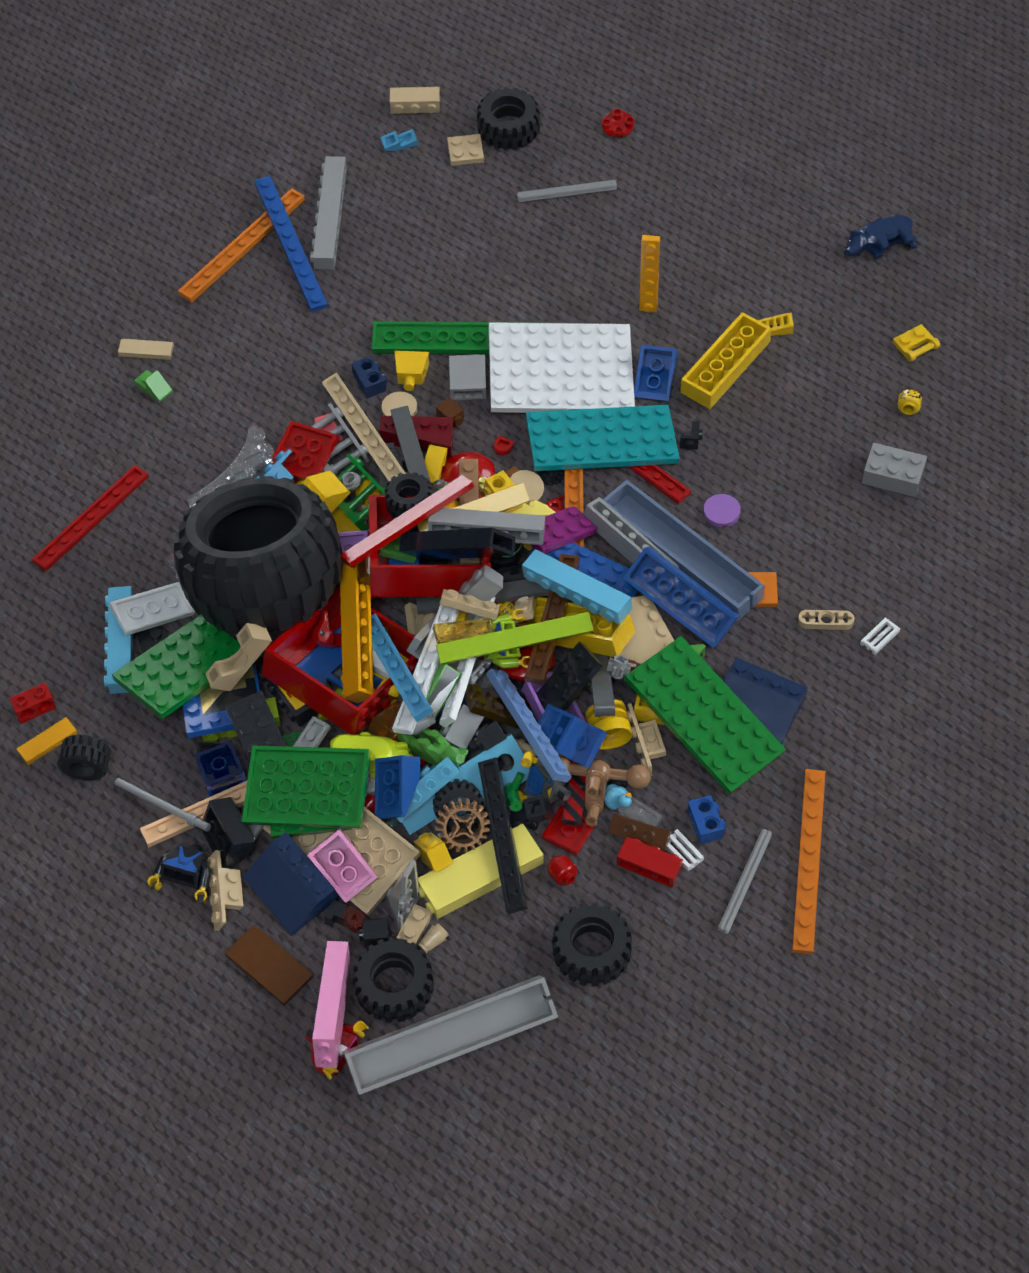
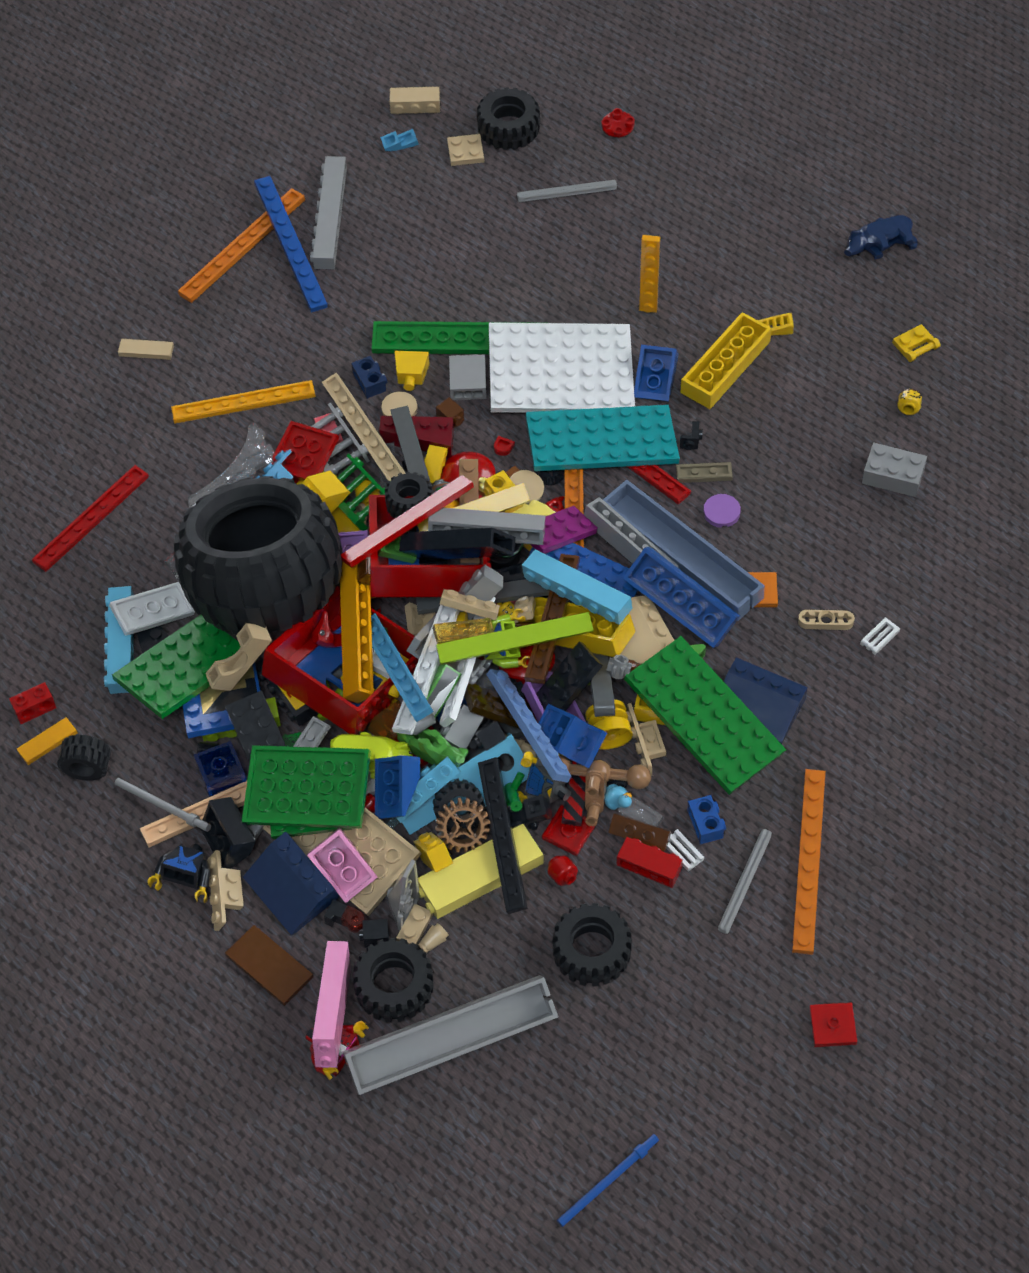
(154, 385): bright green slope -> none
(243, 401): none -> light orange tile
(351, 480): light grey plate -> none
(639, 1152): none -> blue bar
(704, 472): none -> dark tan tile
(833, 1024): none -> red plate

